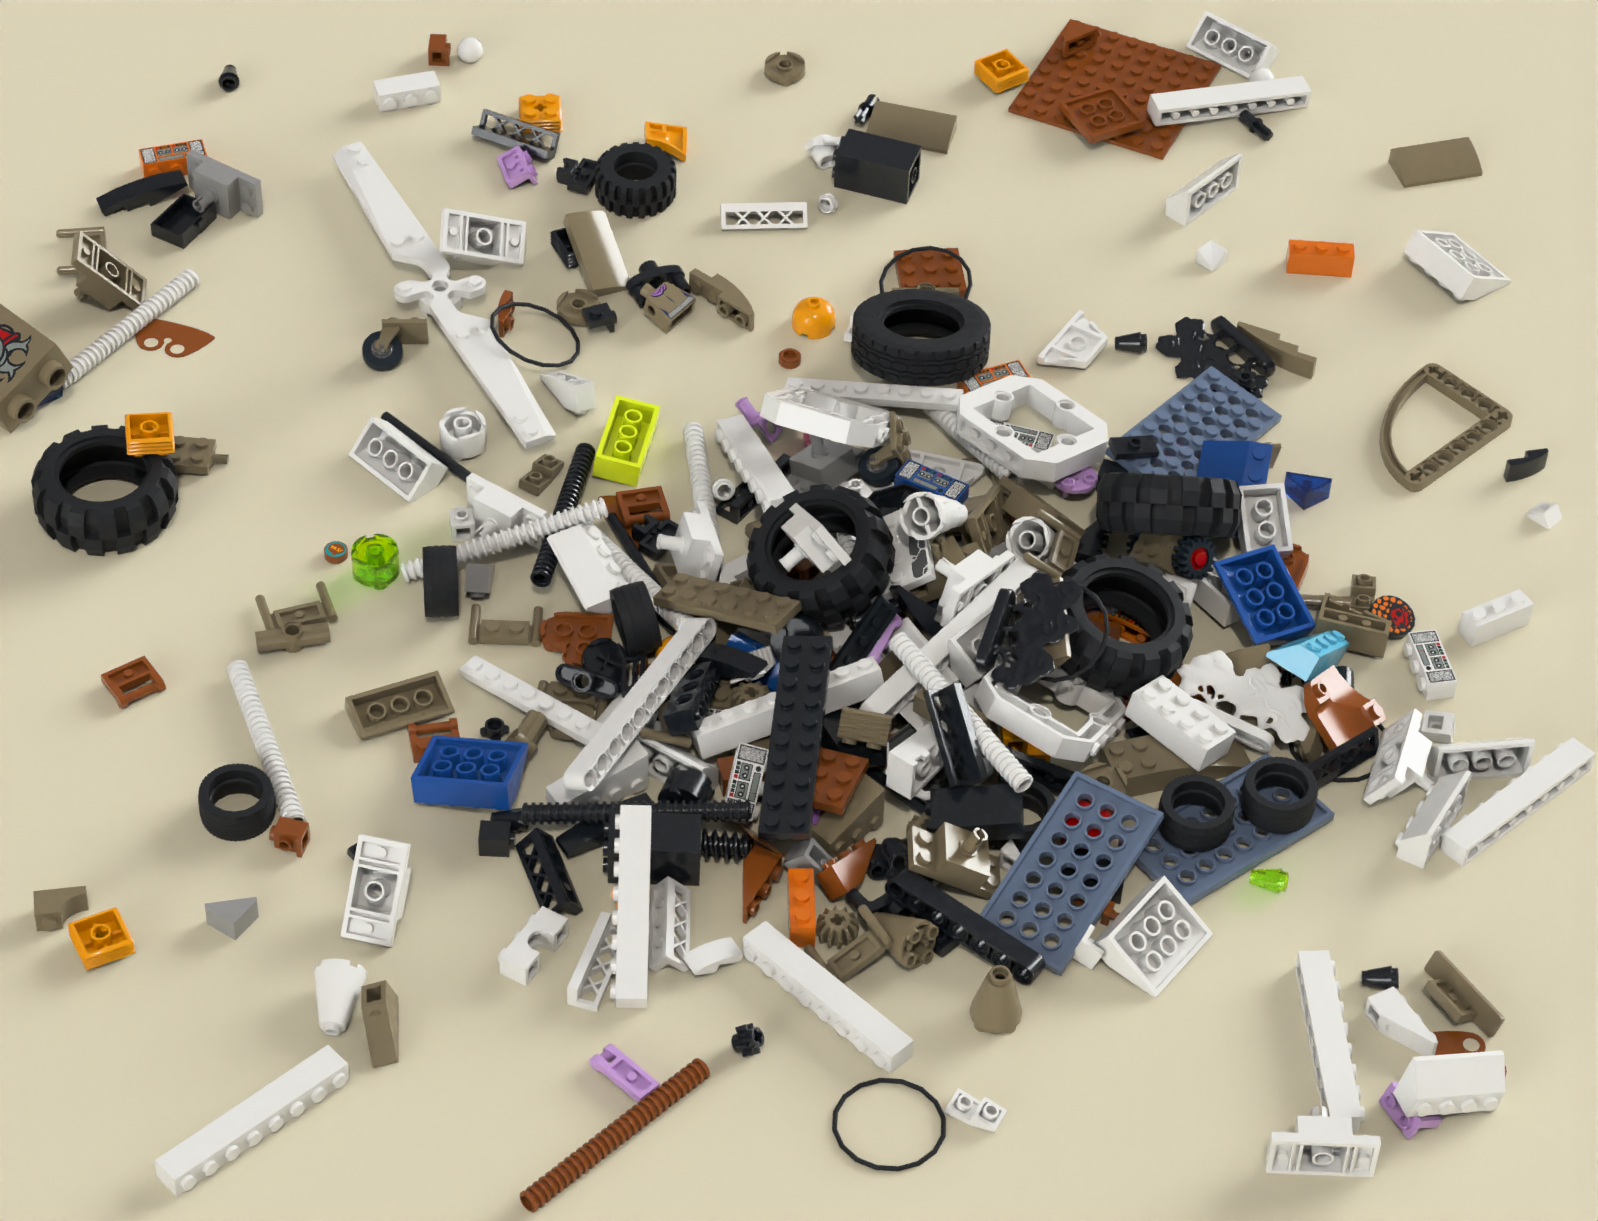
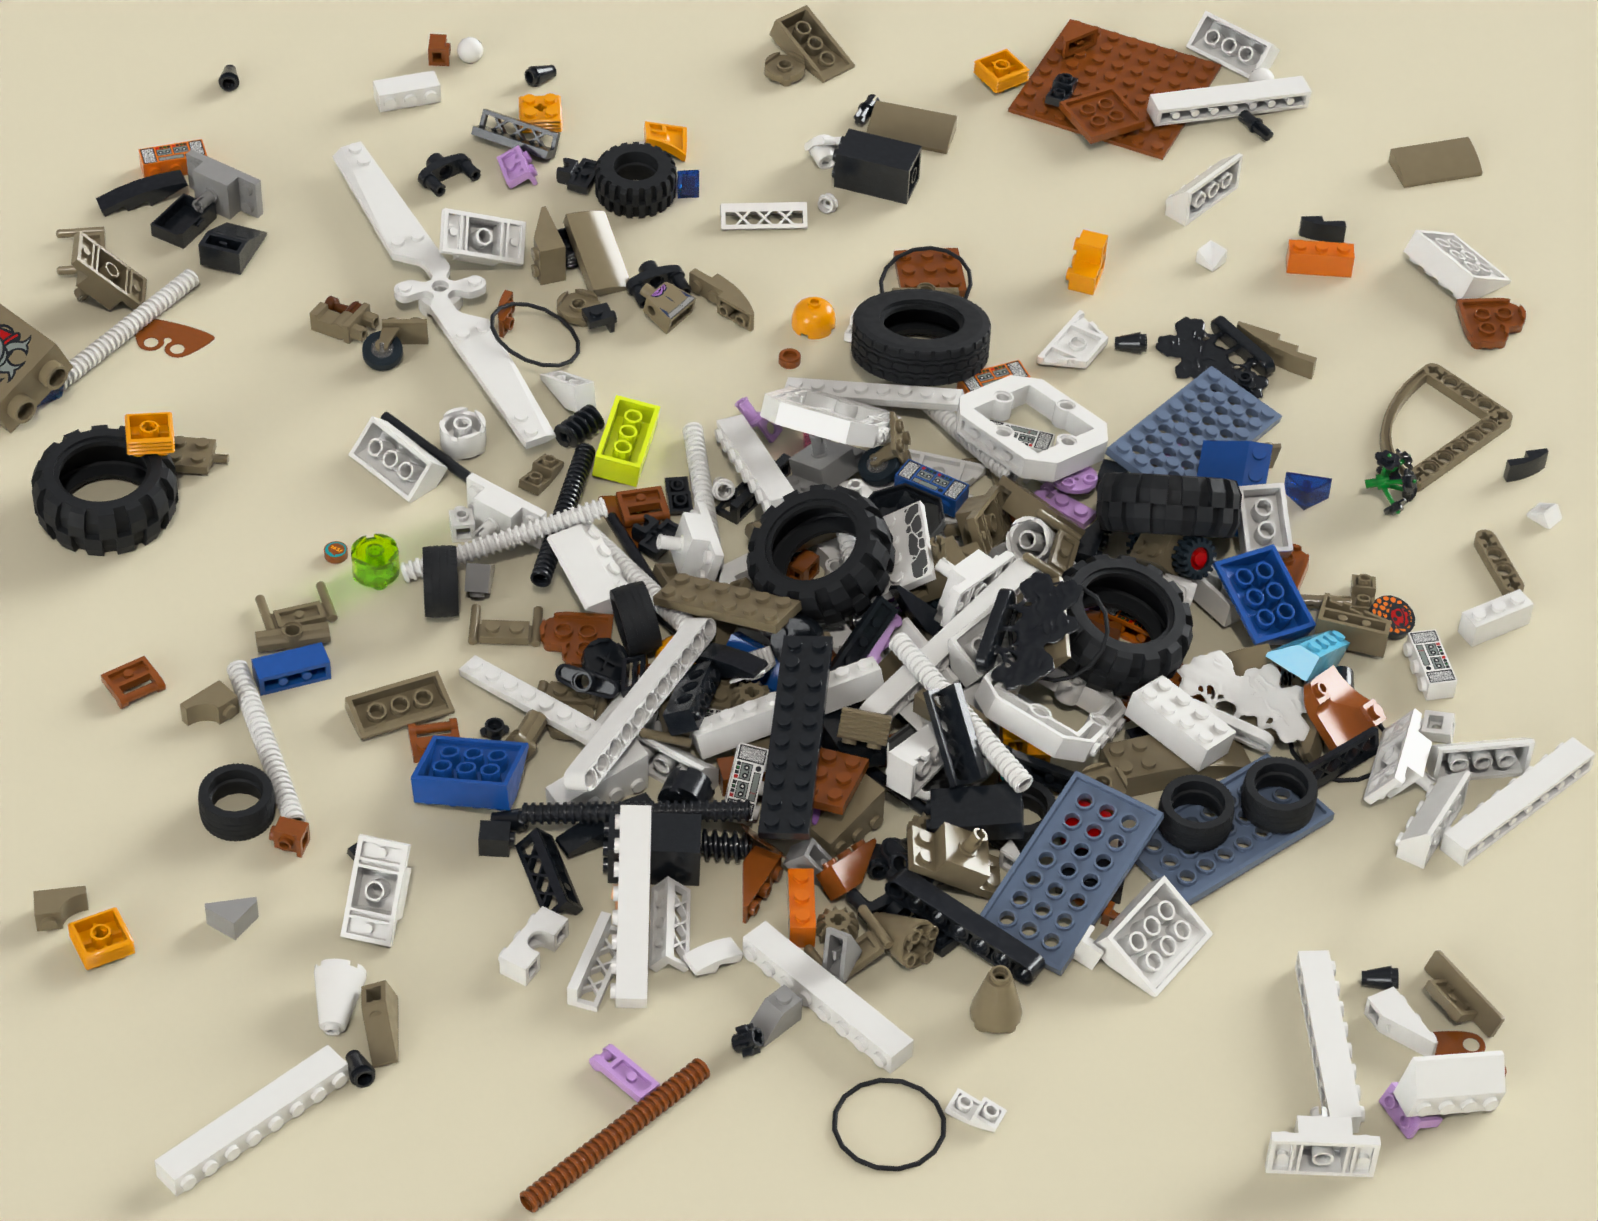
(212, 704): none -> dark tan arch
(229, 247): none -> black slope
(291, 668): none -> blue brick
(343, 320): none -> dark tan hips
(360, 1070): none -> black cone
(441, 168): none -> black connector
(538, 74): none -> black cone
(548, 251): none -> dark tan slope
(579, 426): none -> black piece
(678, 495): none -> black slope
(687, 184): none -> clear blue slope
(778, 1013): none -> light grey slope
(807, 37): none -> dark tan slope
(811, 542): white brick -> none
(840, 953): none -> light grey slope
(930, 514): white cone -> none
(1062, 89): none -> black slope
(1066, 505): none -> lavender plate
(1087, 262): none -> light orange brick
(1133, 447): black plate -> none
(1270, 879): clear neon green cone -> none
(1317, 229): none -> black slope
(1389, 475): none -> black plant
(1490, 321): none -> dark orange plate
(1494, 565): none -> dark tan beam

